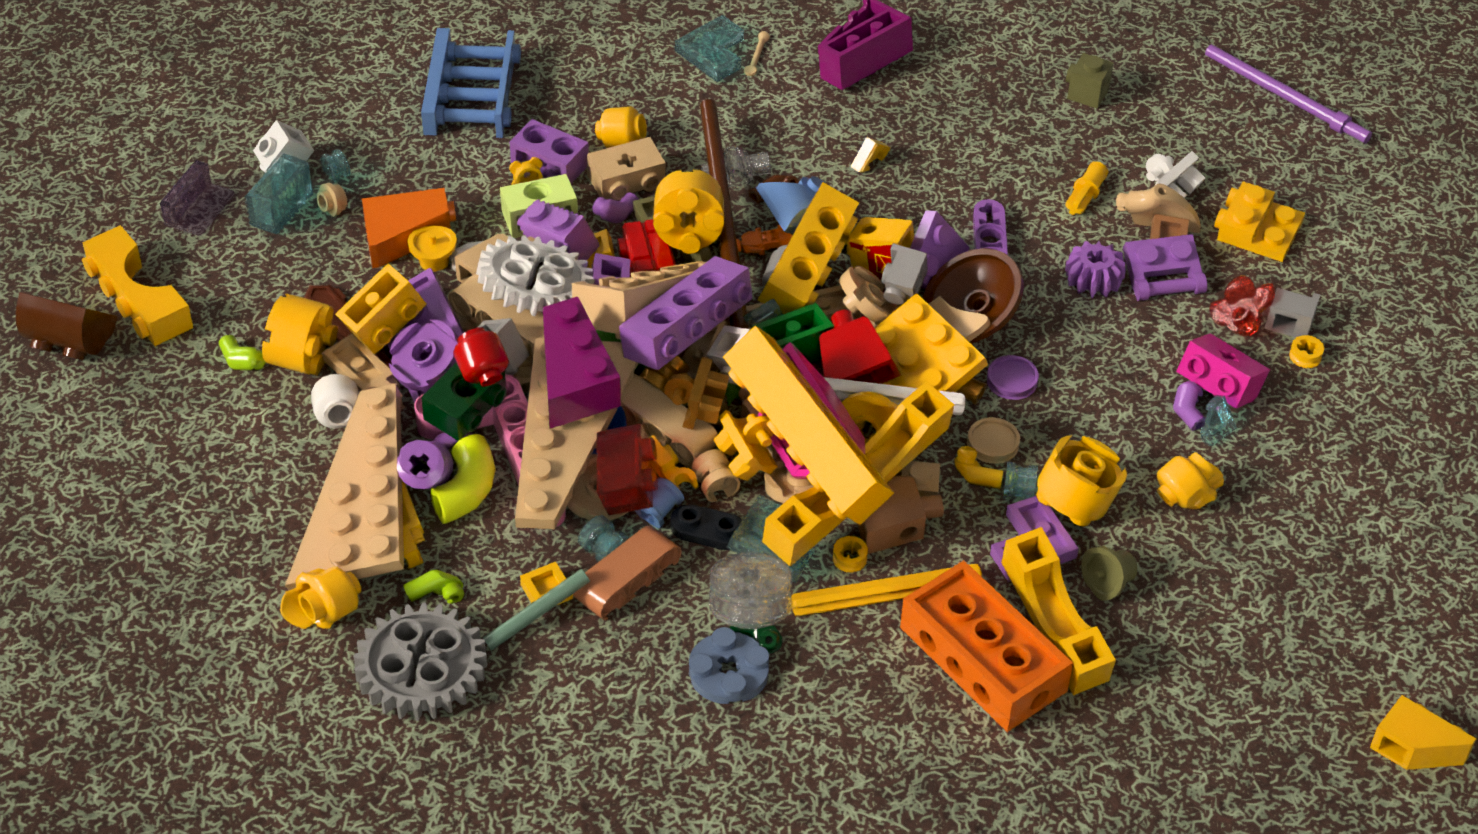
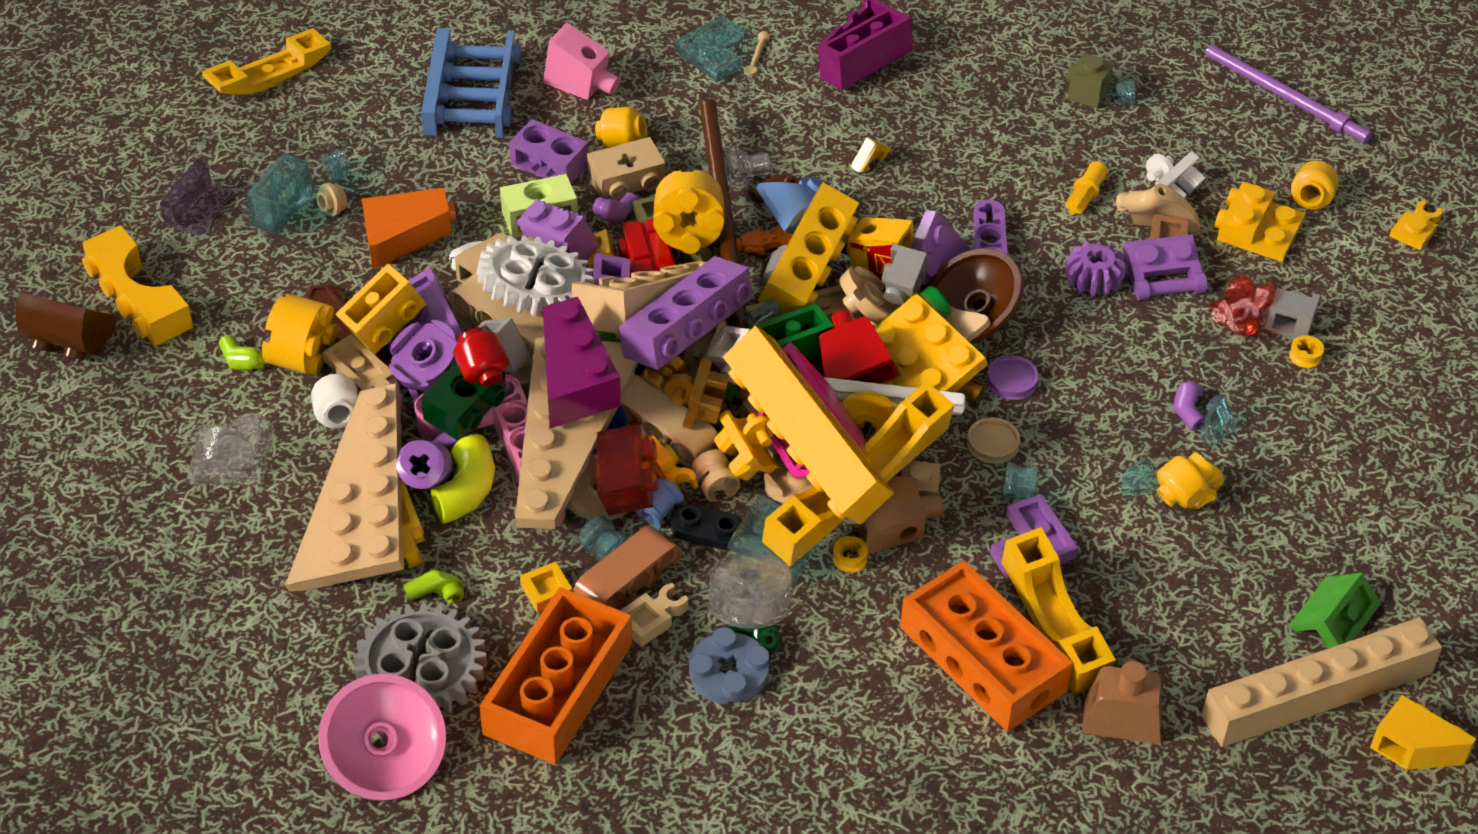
(232, 452): none -> clear slope
(282, 140): white brick -> none
(300, 54): none -> yellow slope
(321, 598): yellow head -> none
(401, 714): none -> bright pink dish
(432, 246): yellow piece -> none
(519, 168): yellow plate -> none
(536, 609): sand green bar -> none
(556, 675): none -> orange brick
(578, 64): none -> bright pink torso
(654, 616): none -> tan plate
(862, 593): yellow axle -> none
(936, 301): none -> green tile
(973, 471): yellow arm -> none
(1080, 479): yellow brick -> none
(1108, 571): olive piece -> none
(1124, 93): none -> clear light blue hinge
(1125, 704): none -> medium nougat torso
(1139, 480): none -> clear light blue tile
(1222, 370): dark pink brick -> none
(1315, 185): none -> yellow head
(1320, 681): none -> tan brick
(1338, 609): none -> bright green panel
(1416, 227): none -> yellow plate

